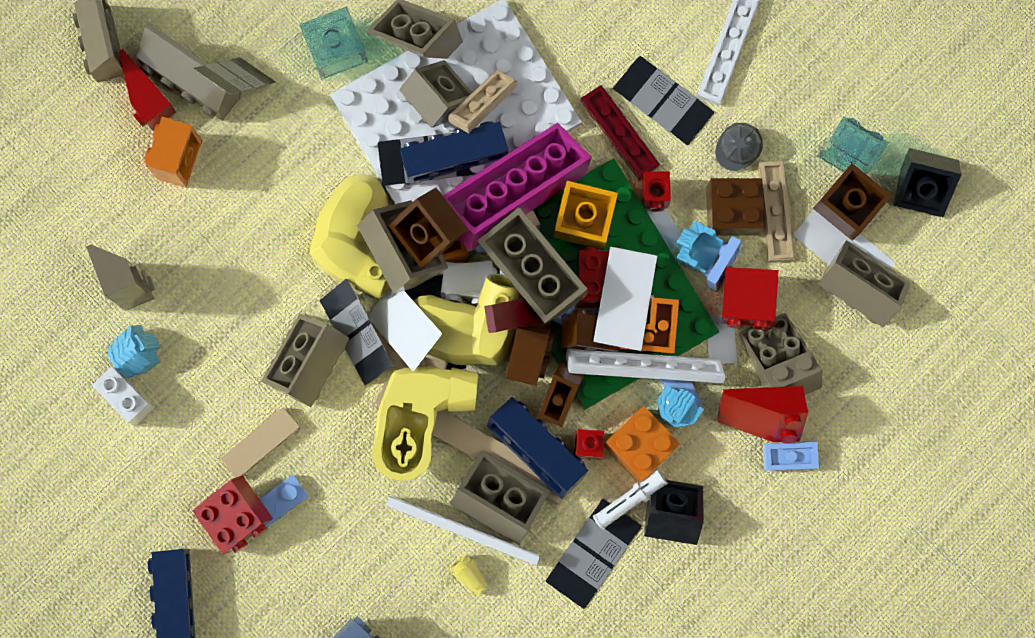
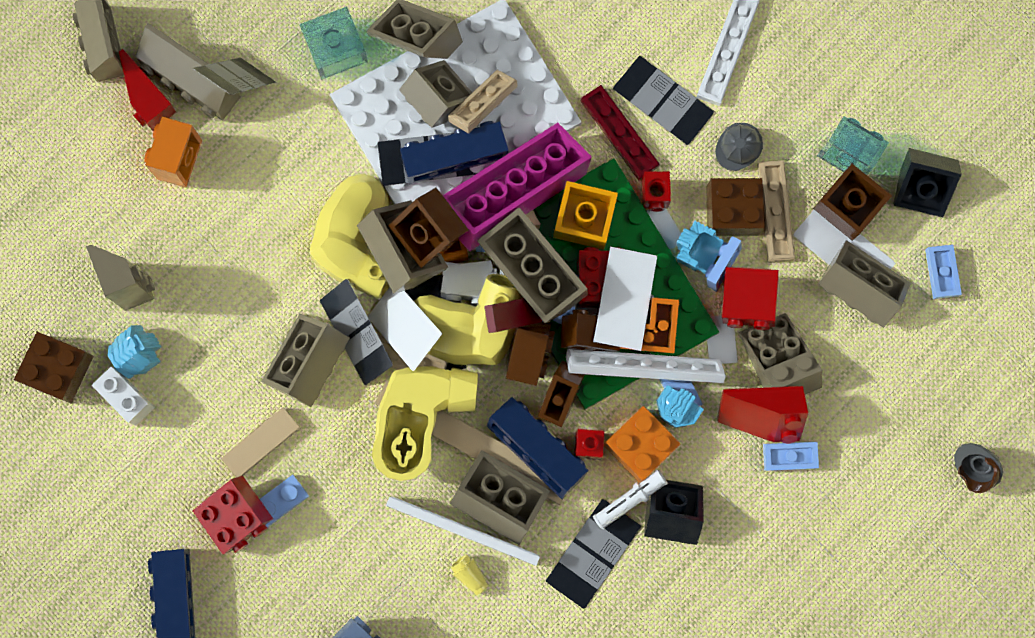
(53, 367): none -> reddish brown brick
(943, 271): none -> light blue plate
(978, 467): none -> dark grey piece

